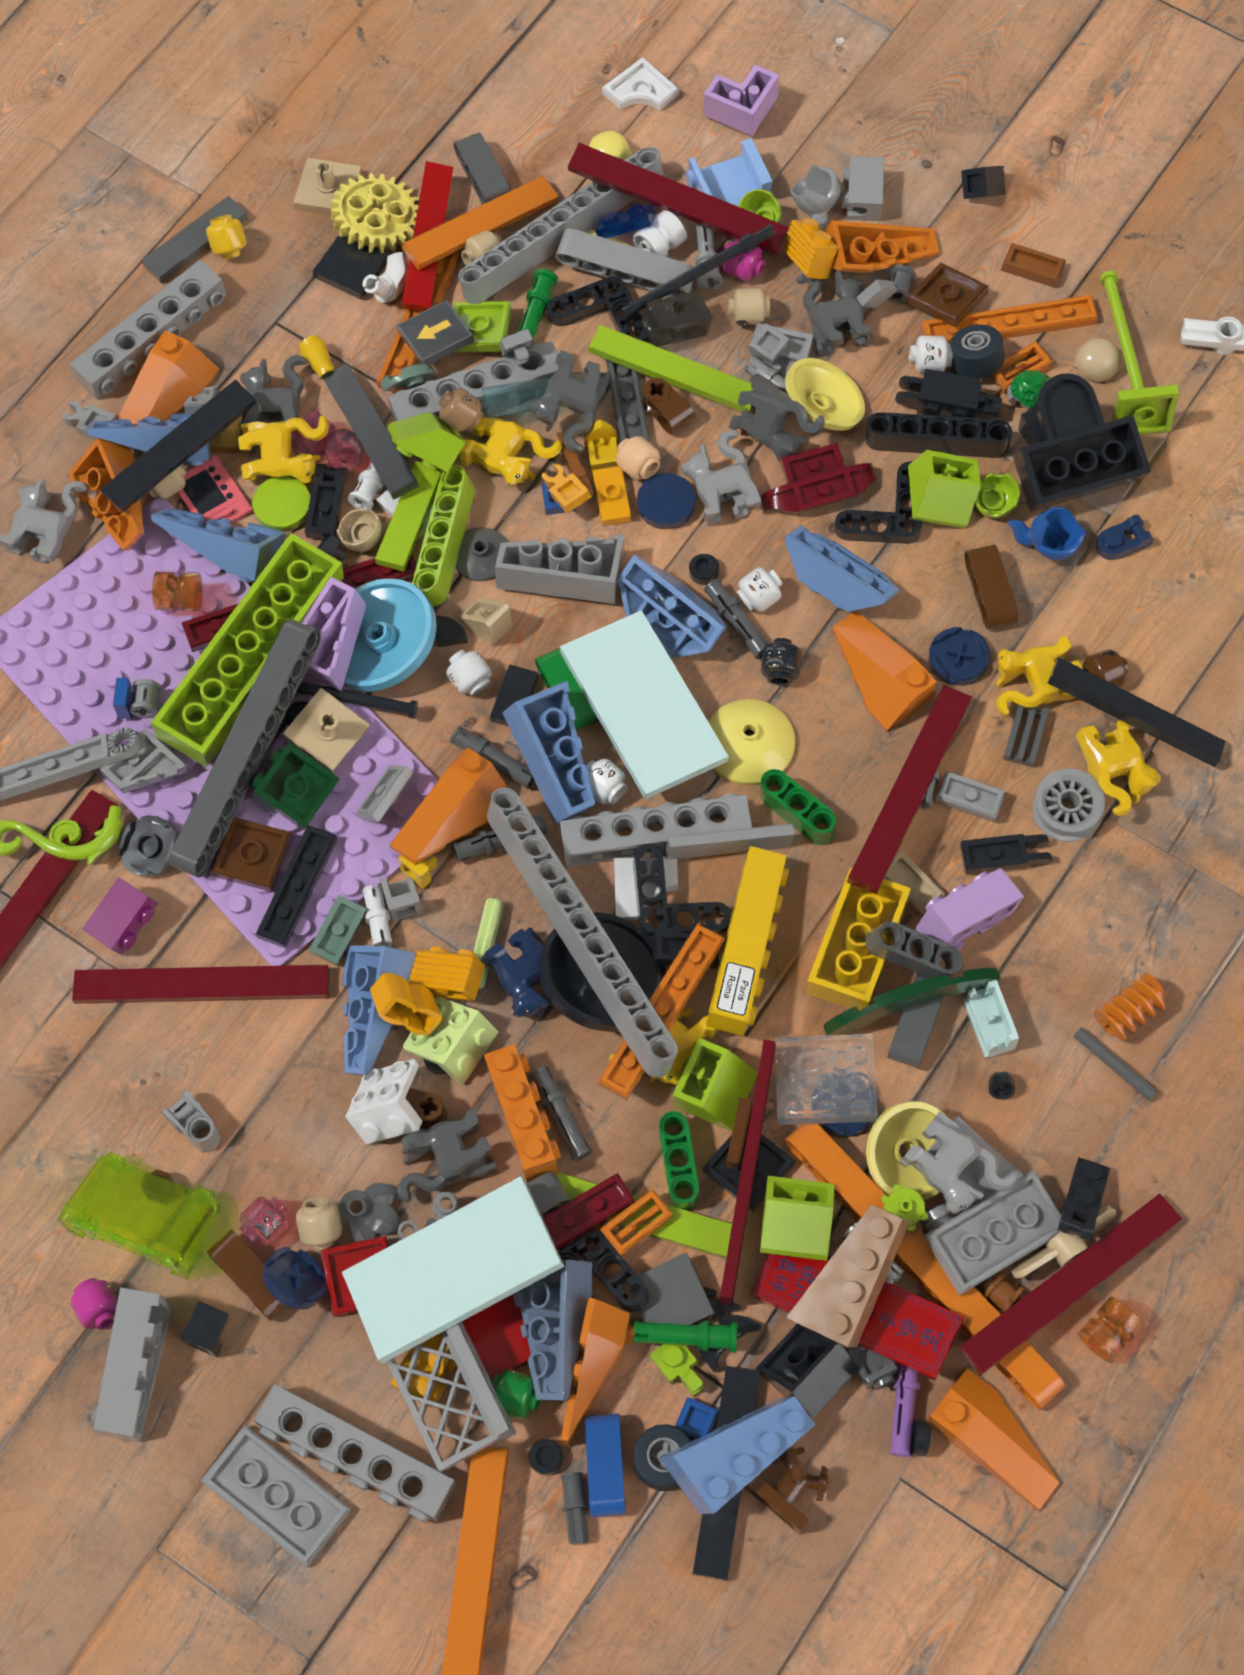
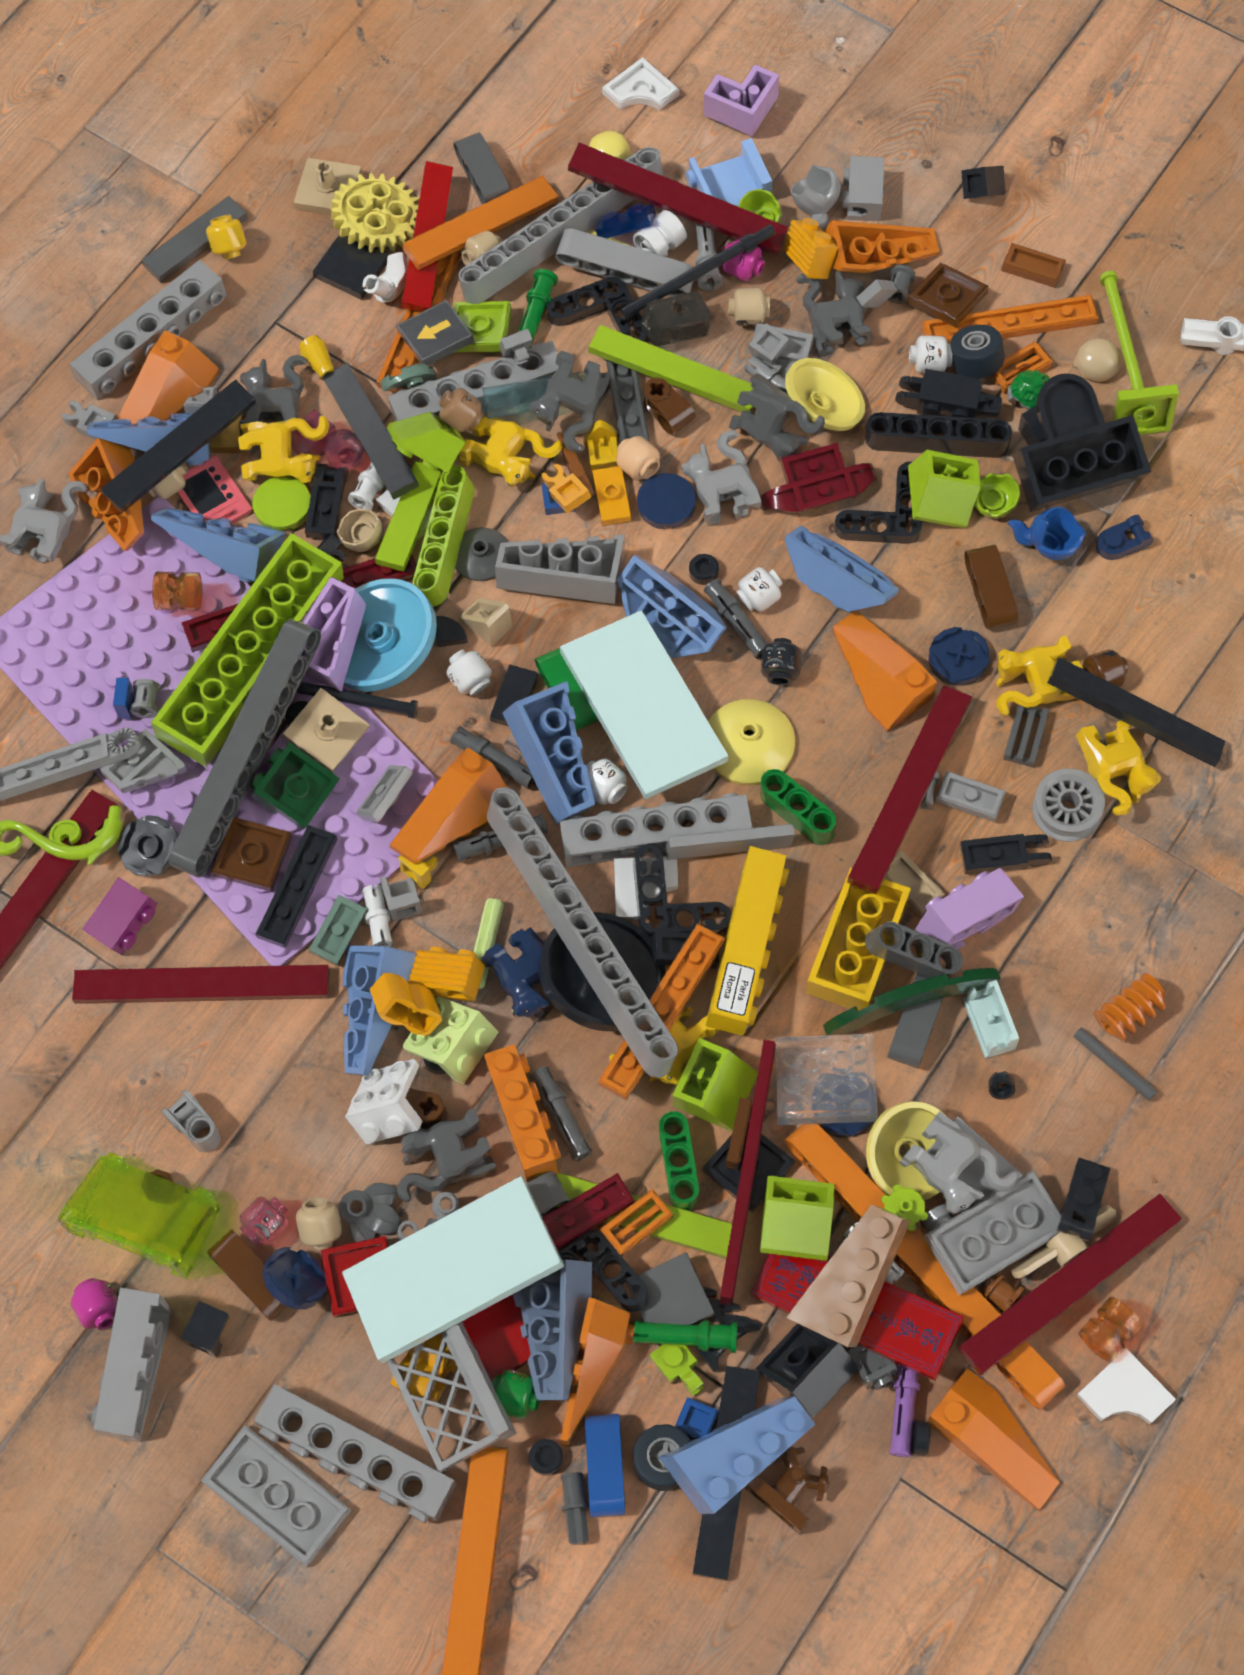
(1126, 1388): none -> white tile

